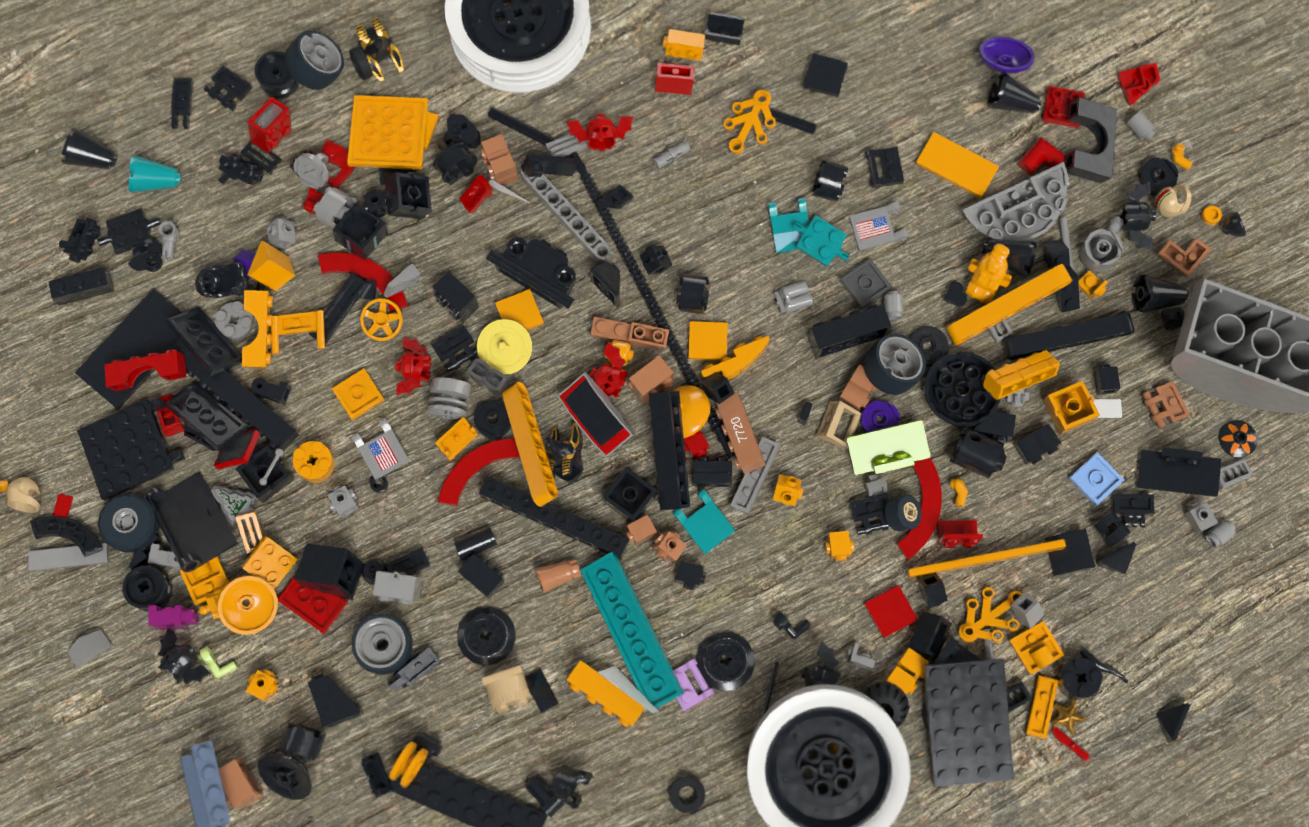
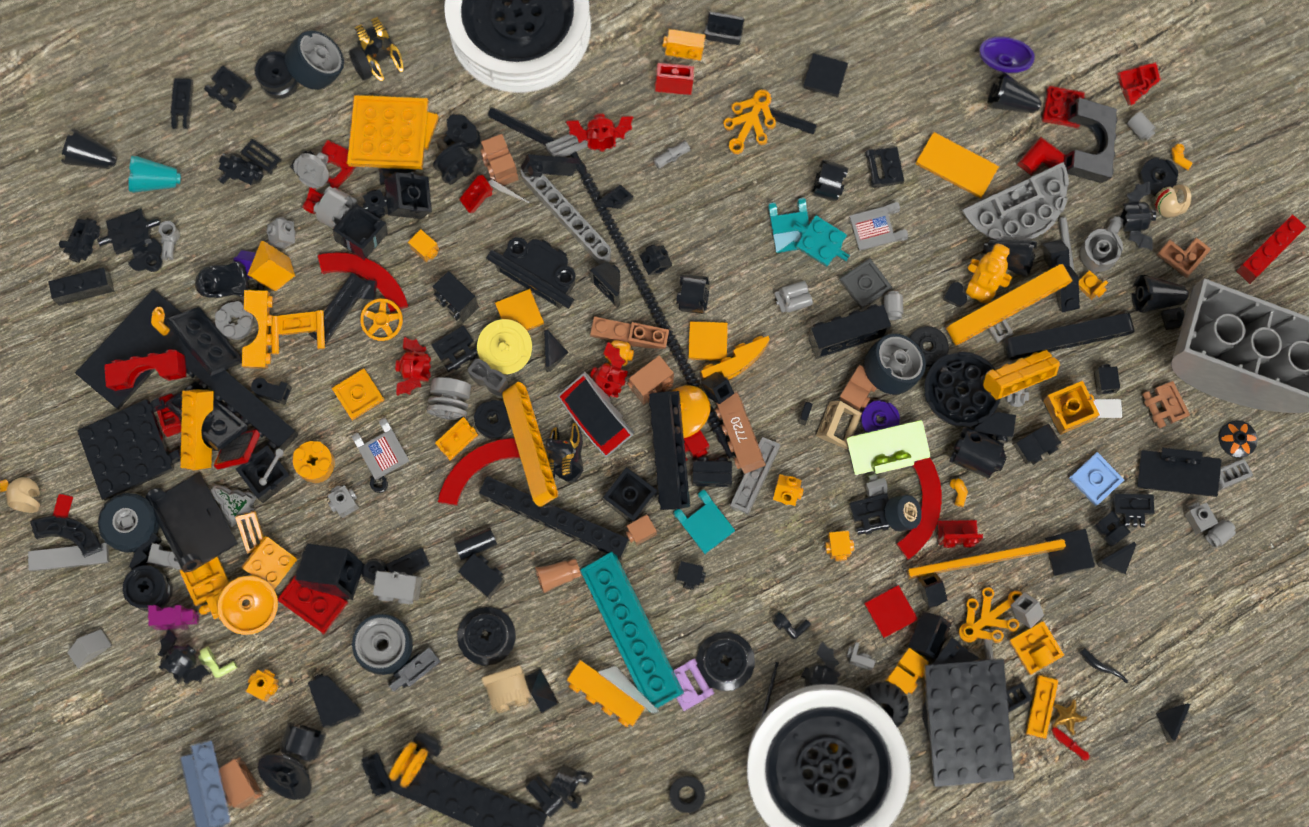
(158, 321): none -> light orange arm
(195, 407): none -> light orange arch
(269, 125): red piece -> none
(404, 280): light grey slope -> none
(423, 246): none -> light orange brick
(553, 351): none -> black slope
(668, 545): nougat brick -> none
(1090, 679): black brick -> none
(1211, 215): light orange tile -> none
(1234, 226): black brick -> none
(1271, 249): none -> red arch

